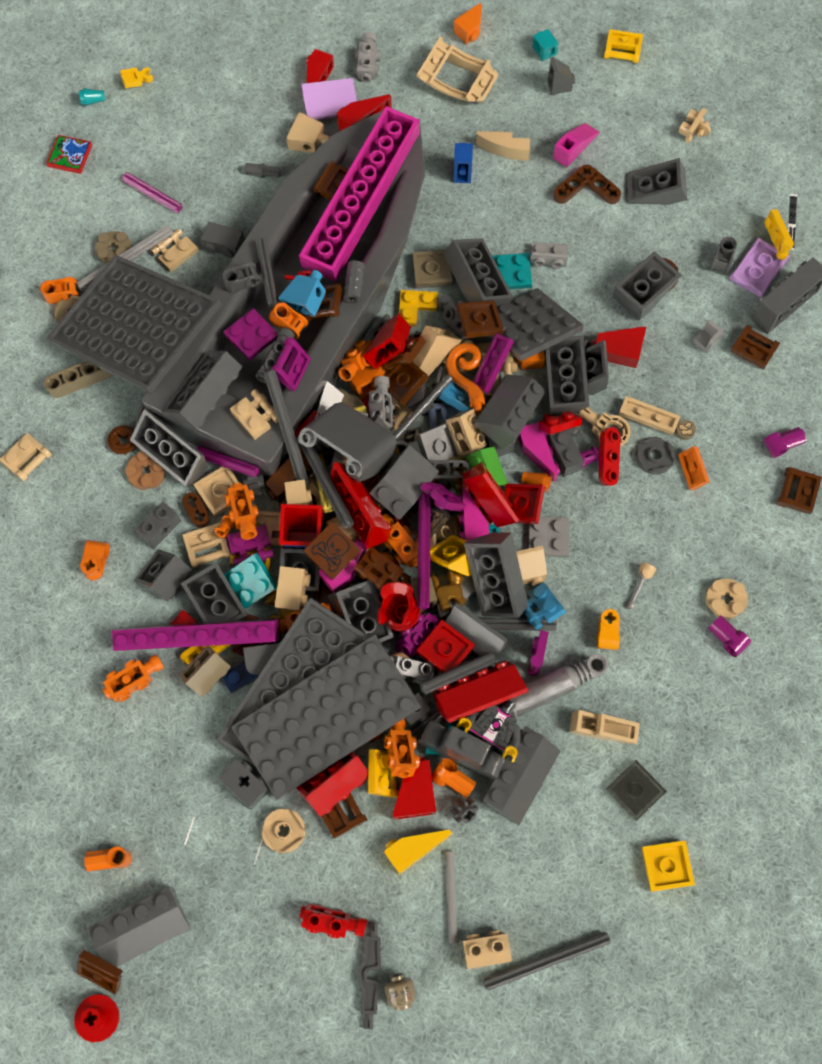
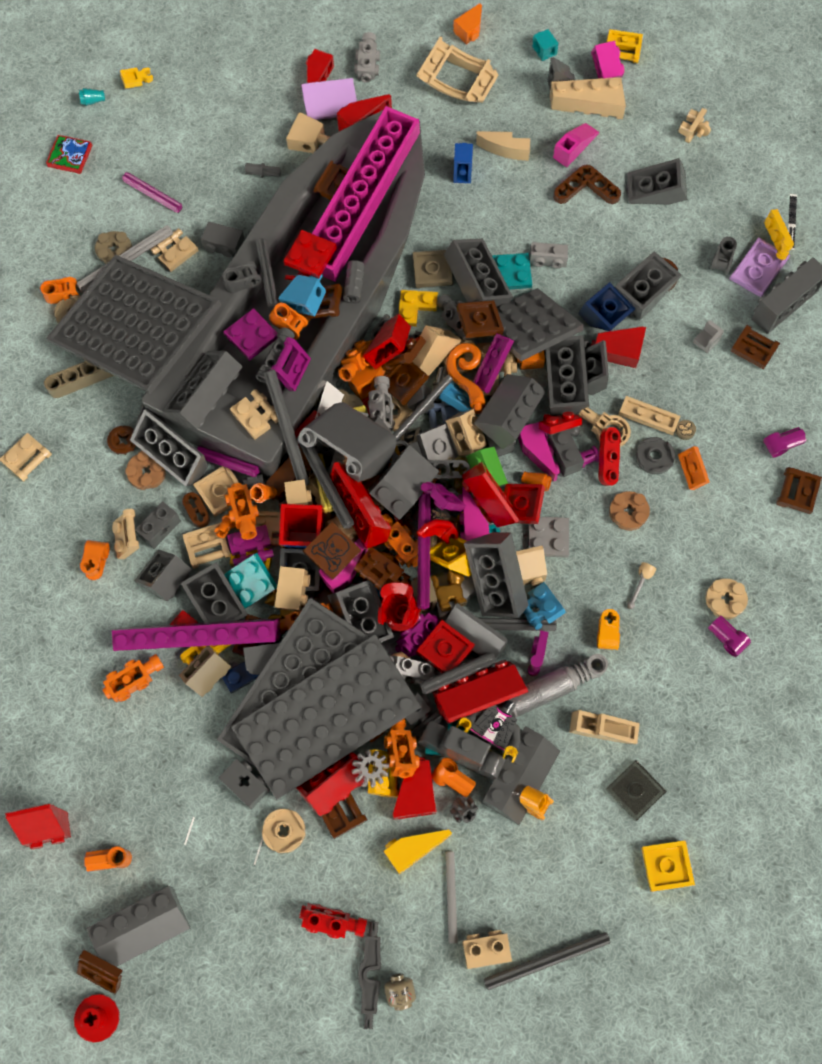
(40, 825): none -> red slope
(125, 534): none -> tan plate
(262, 492): none -> orange cone
(310, 254): none -> red plate
(363, 771): none -> light grey gear
(441, 528): none -> red piece
(535, 802): none -> light orange piece
(589, 96): none -> tan wedge
(606, 308): none -> dark blue slope
(607, 60): none -> dark pink brick
(636, 502): none -> medium nougat plate

